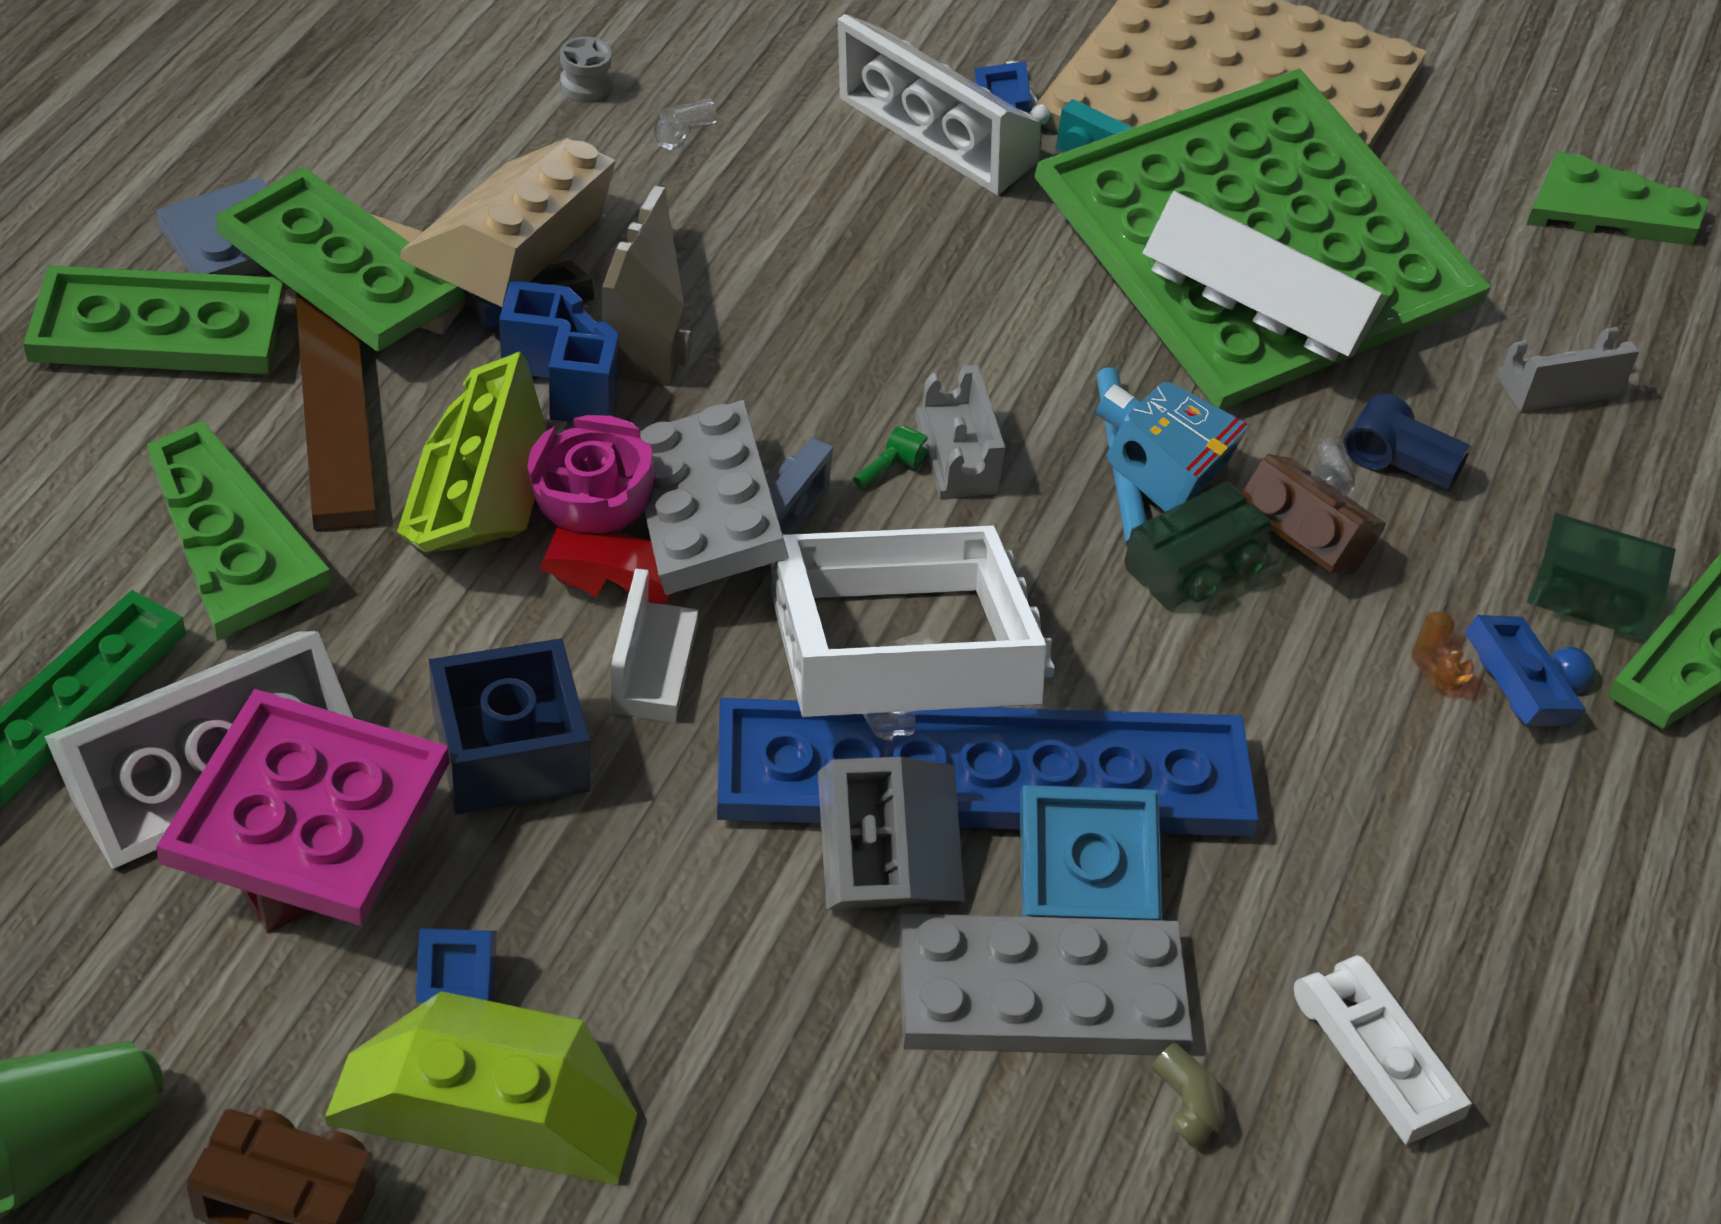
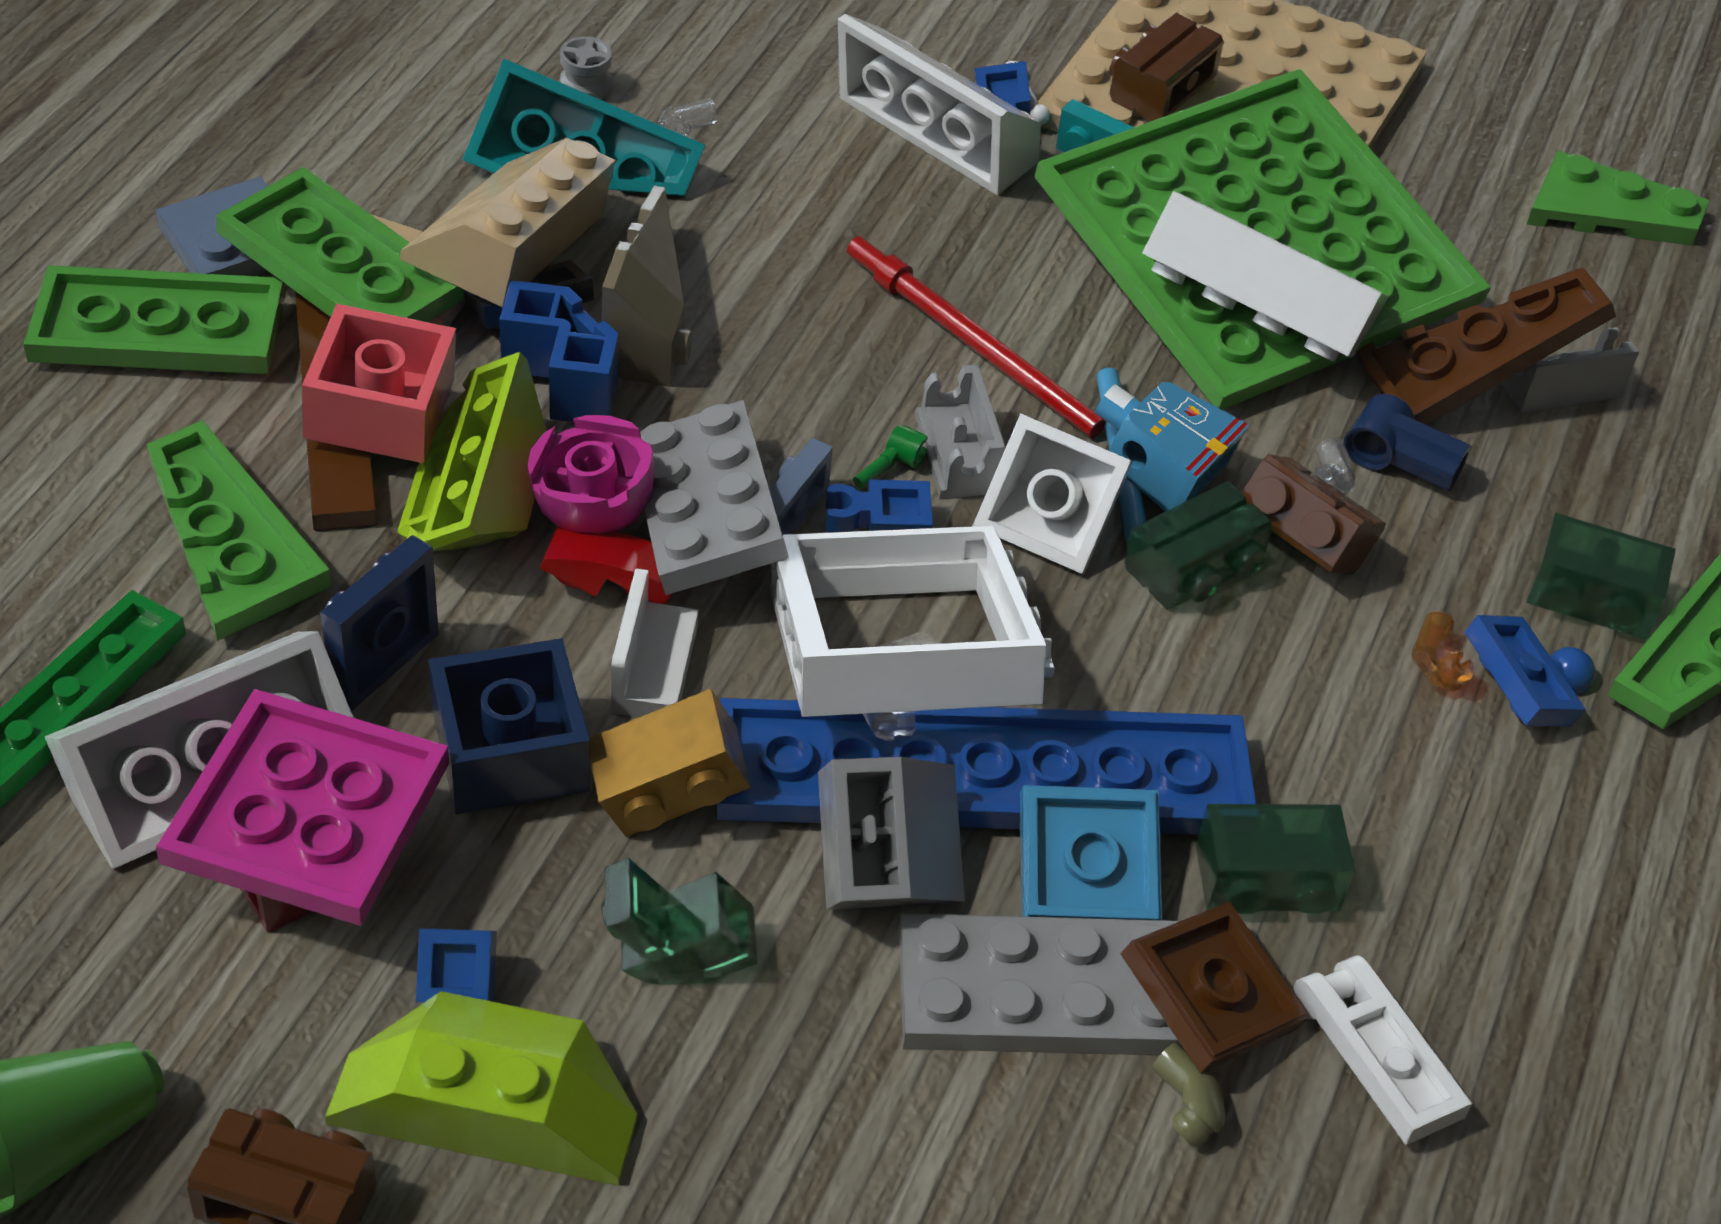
(378, 383): none -> coral brick
(382, 619): none -> dark blue plate
(536, 111): none -> teal wedge
(668, 763): none -> pearl gold brick
(678, 933): none -> clear green brick
(884, 506): none -> blue plate
(898, 277): none -> red bar
(1053, 493): none -> white slope
(1165, 67): none -> reddish brown brick
(1214, 986): none -> reddish brown tile
(1275, 857): none -> clear green brick
(1486, 345): none -> reddish brown wing

